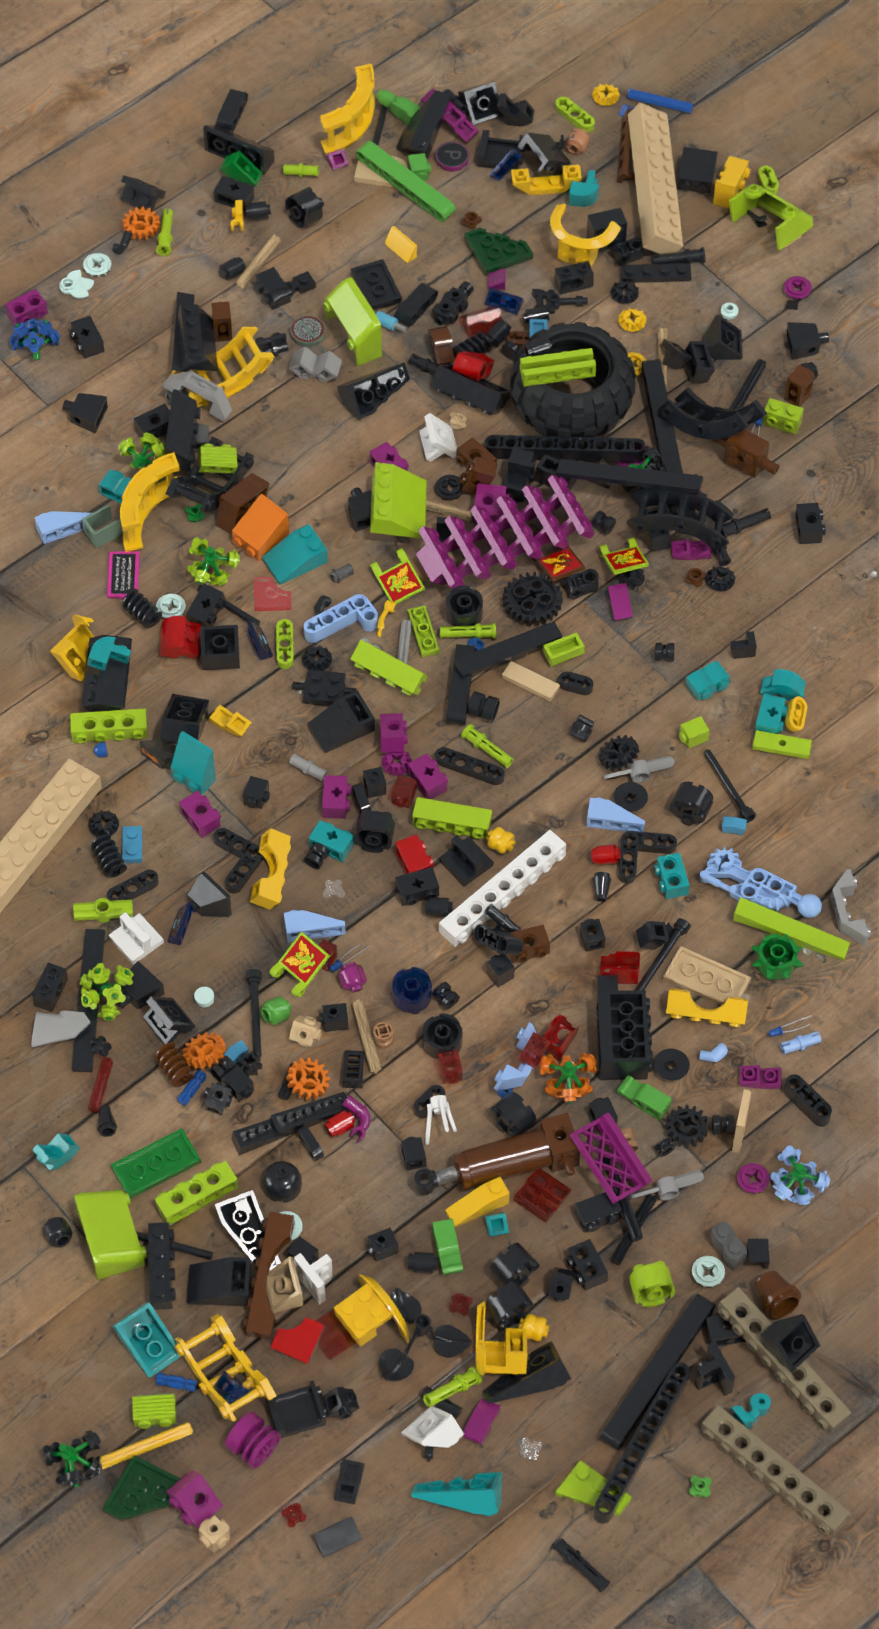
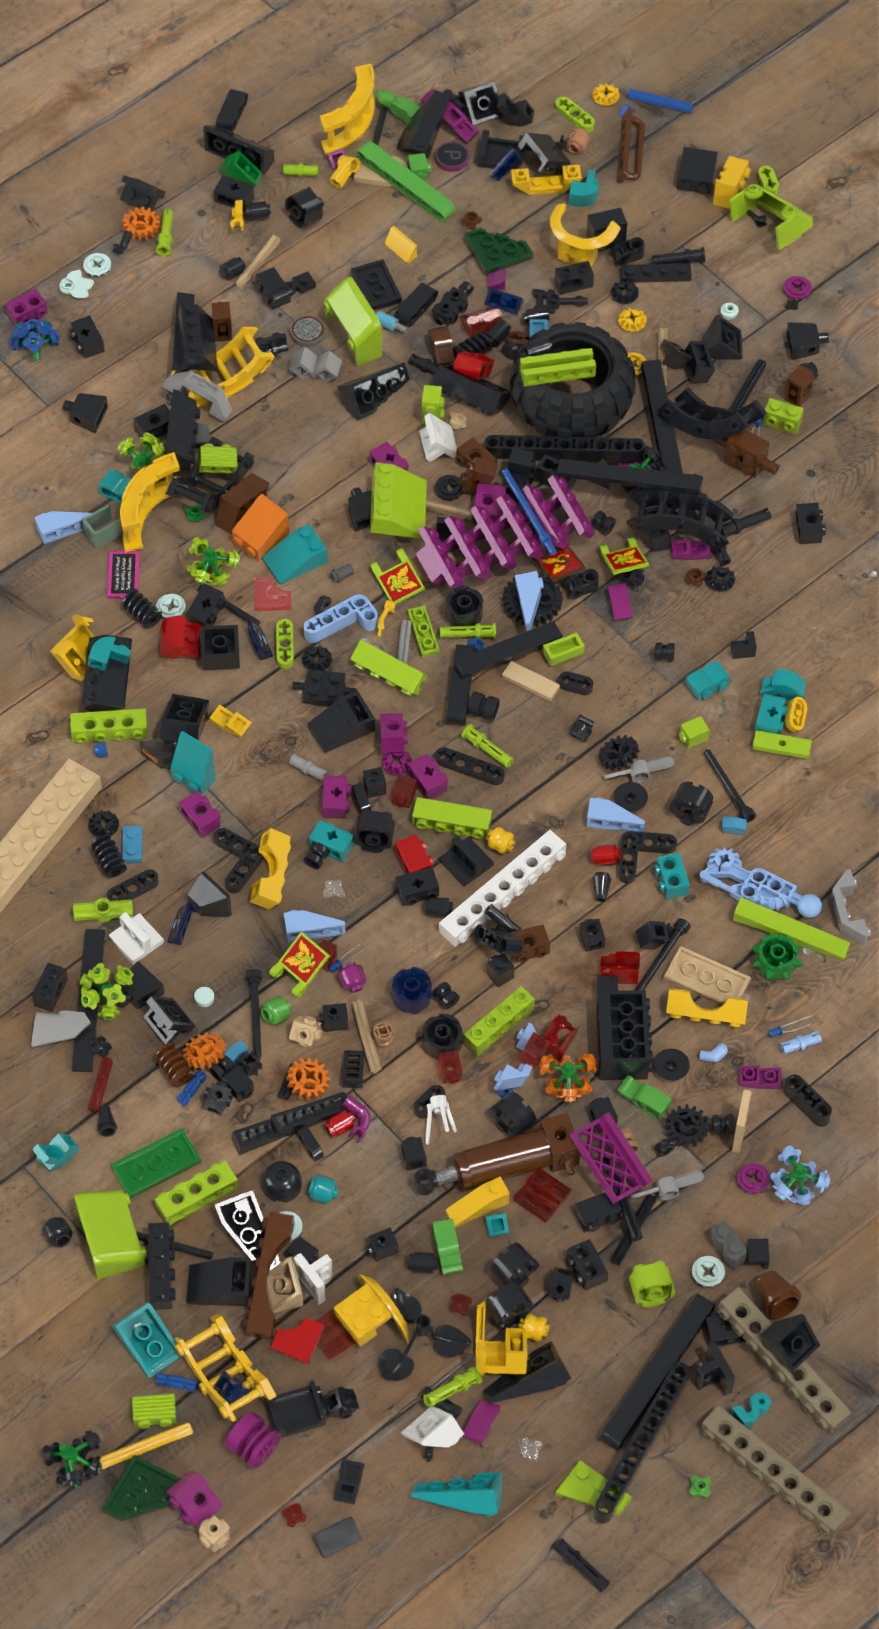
(256, 792): black brick -> none
(322, 1189): none -> teal head
(346, 166): none -> yellow piece
(432, 402): none -> lime brick
(499, 1021): none -> lime brick
(529, 595): none -> light blue slope
(544, 537): none -> blue bar
(655, 180): tan brick -> none

